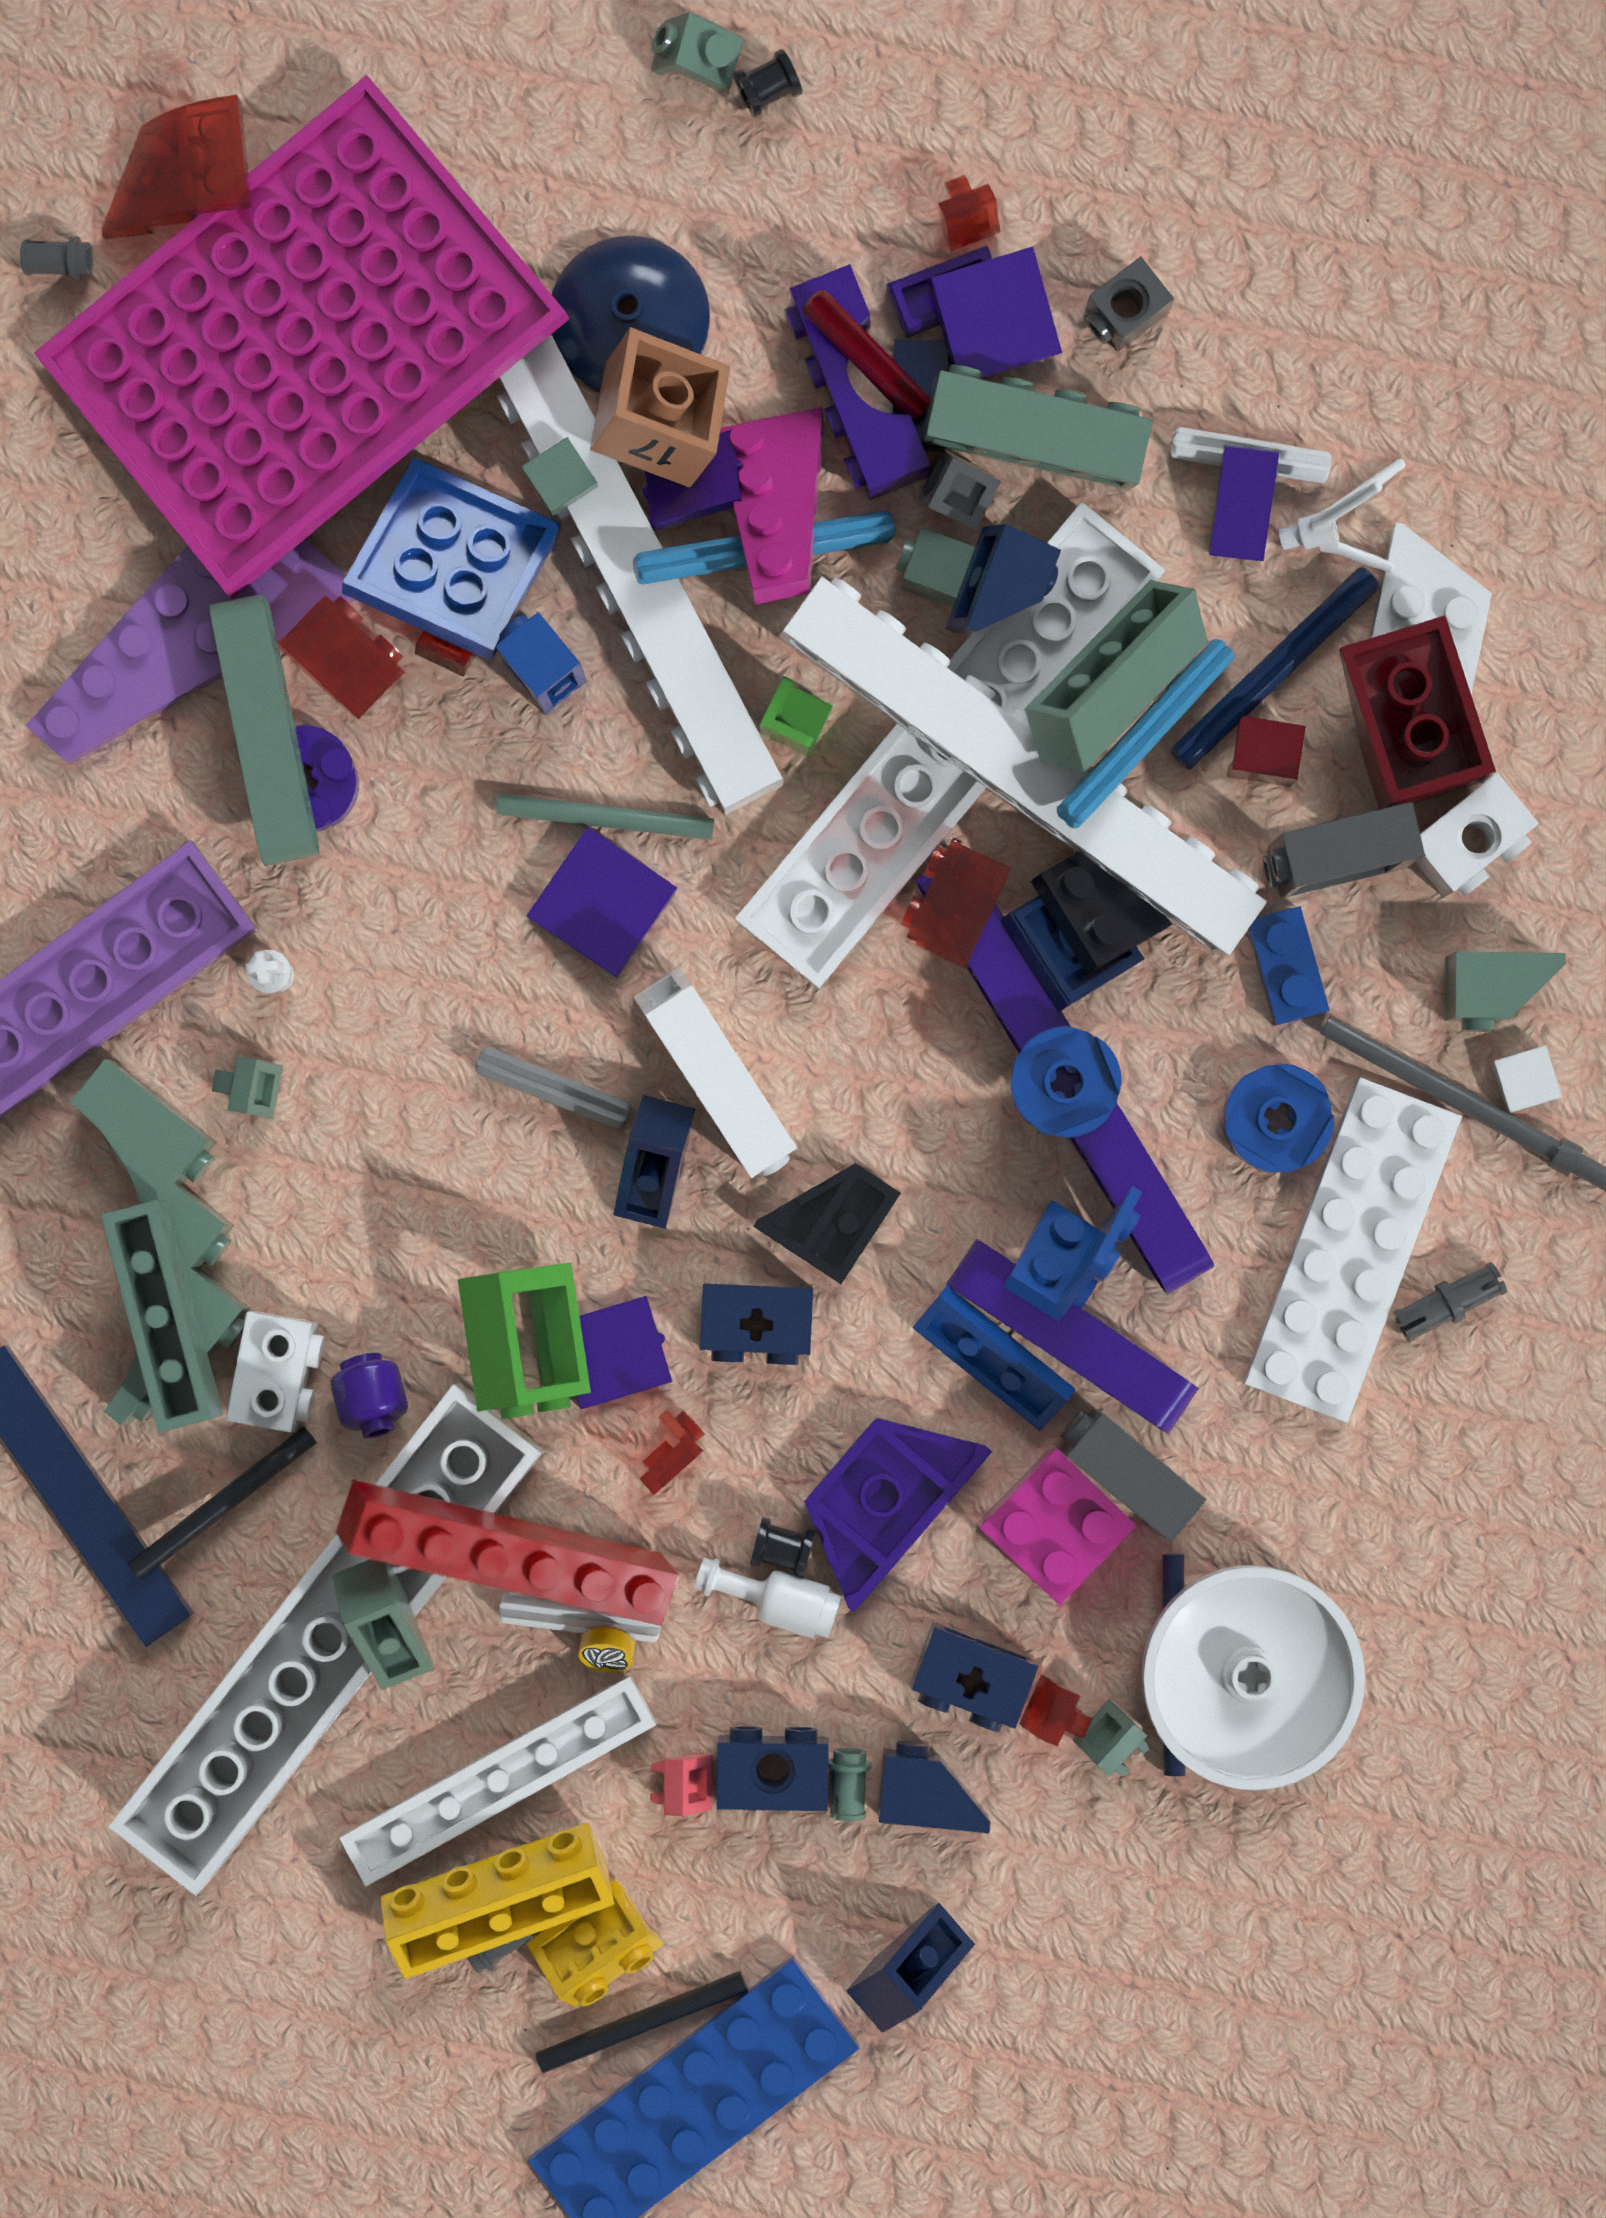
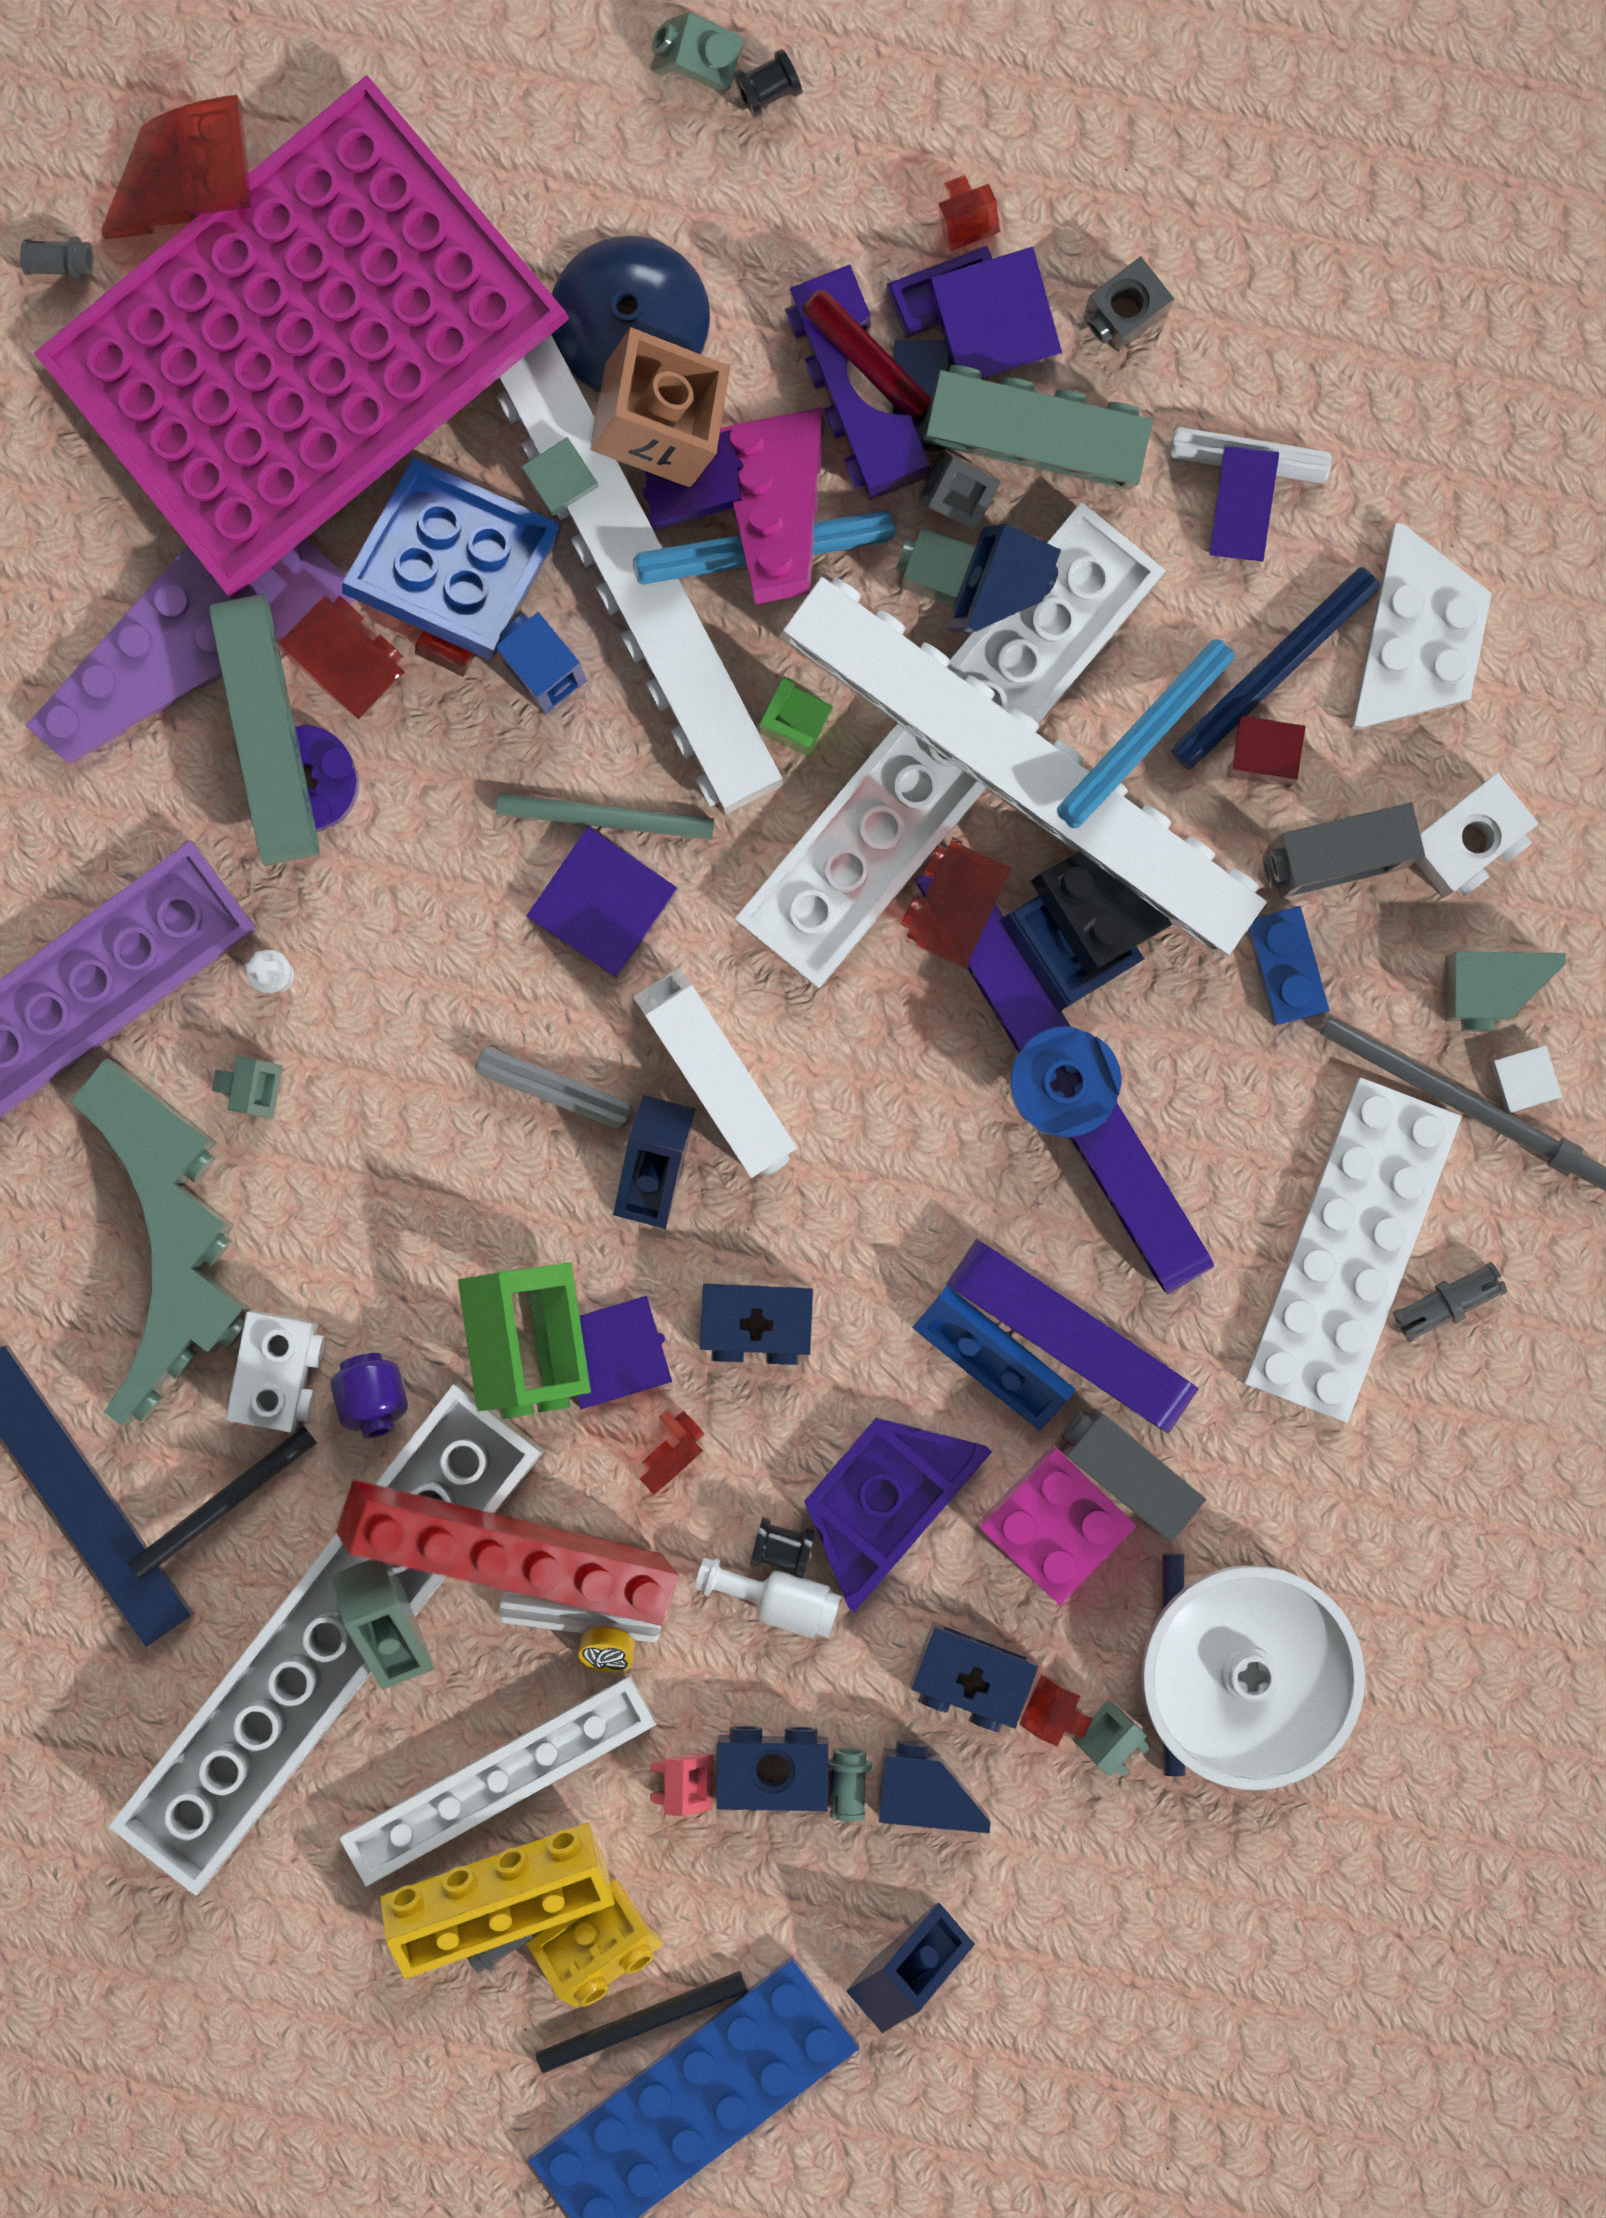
(162, 1315): sand green brick -> none
(832, 1220): black wing -> none
(1067, 1254): blue bracket -> none
(1116, 675): sand green brick -> none
(1308, 1110): blue plate -> none
(1321, 528): white plant -> none
(1415, 714): dark red slope -> none

